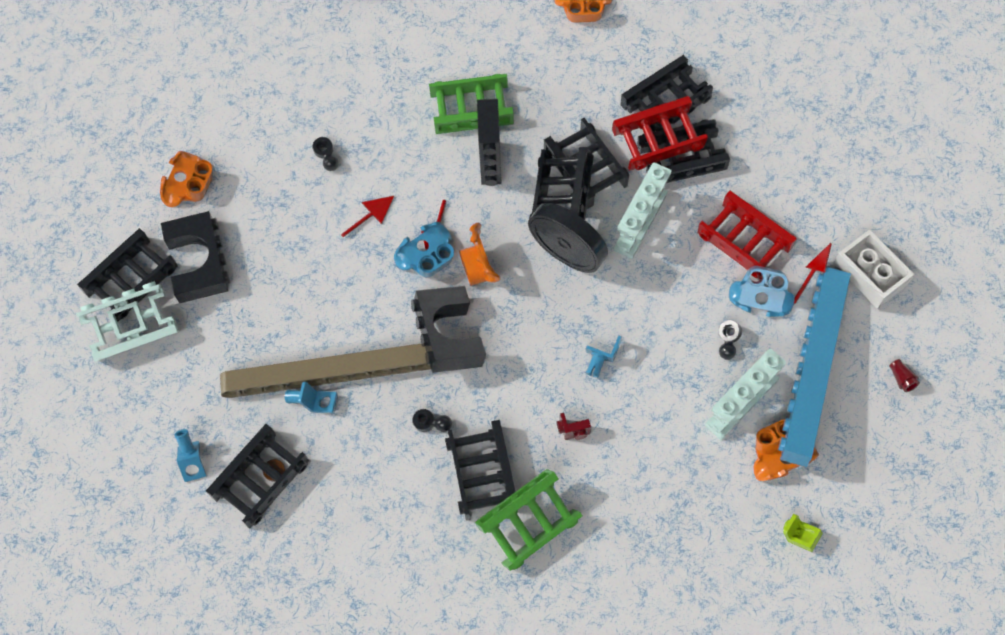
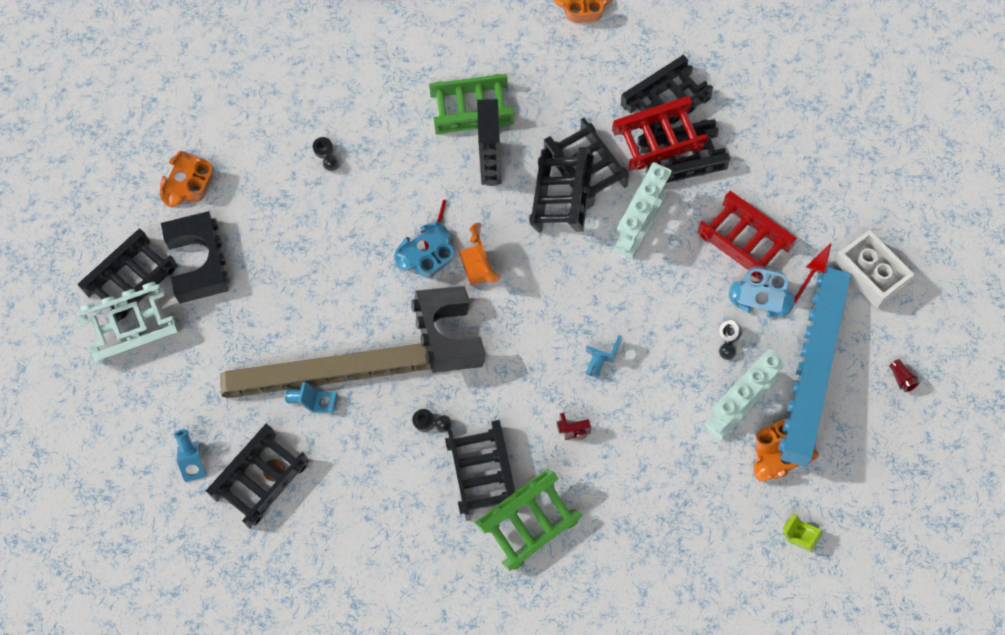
(377, 208): red piece -> none
(568, 237): black brick -> none

